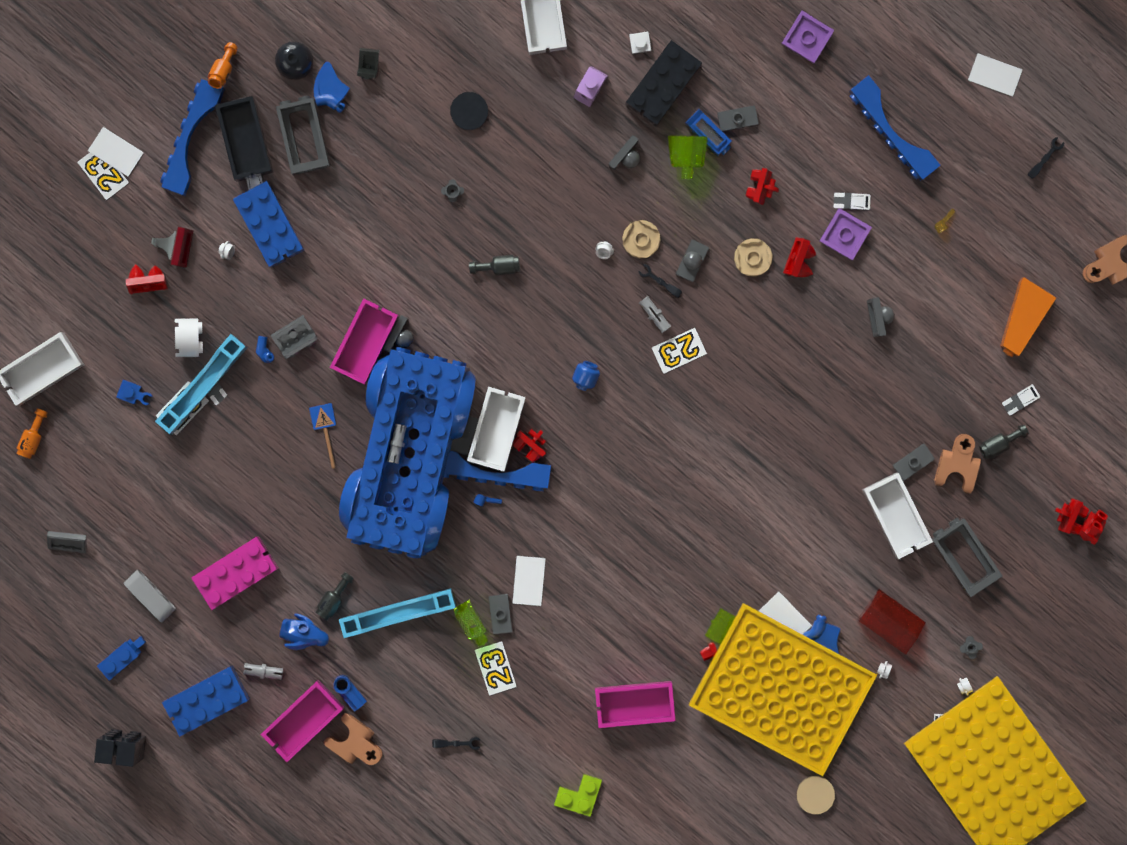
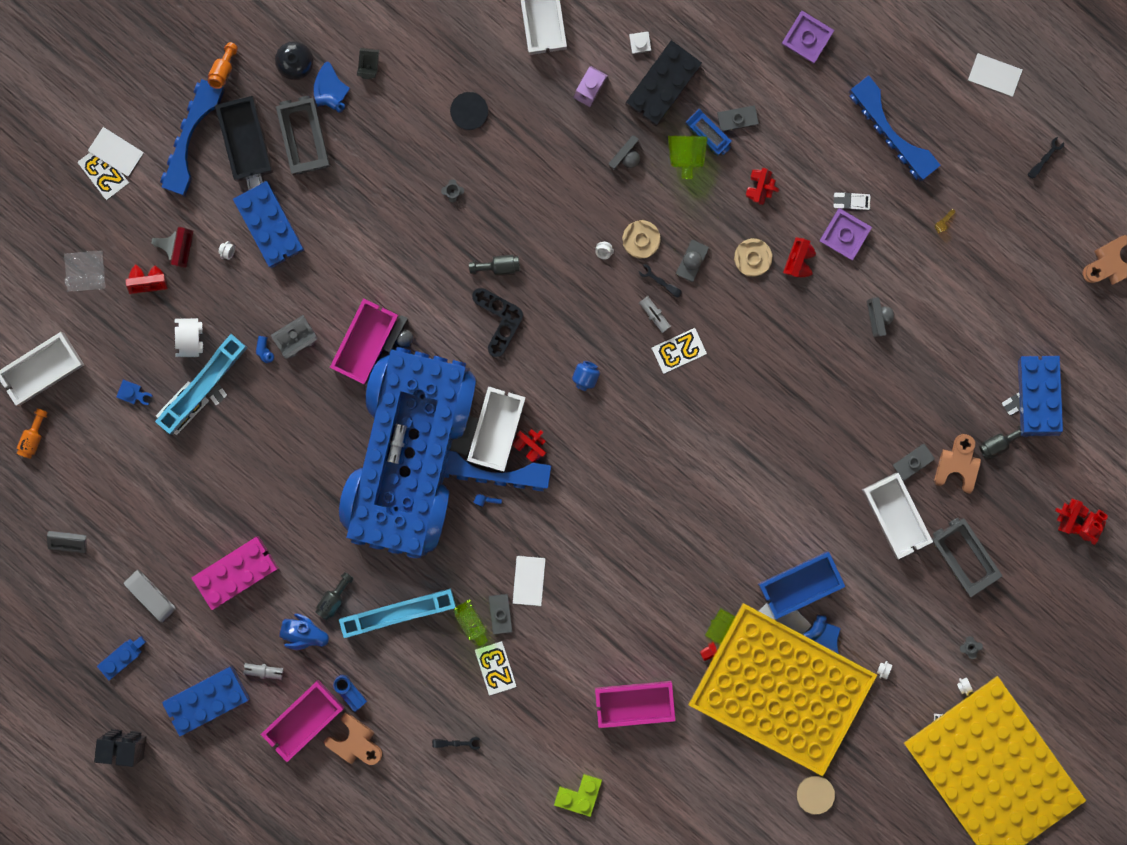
(84, 271): none -> clear hinge
(323, 417): piece -> none
(506, 321): none -> black beam
(801, 585): none -> blue piece
(892, 621): clear red slope -> none
(1026, 314): orange slope -> none
(1040, 396): none -> blue piece

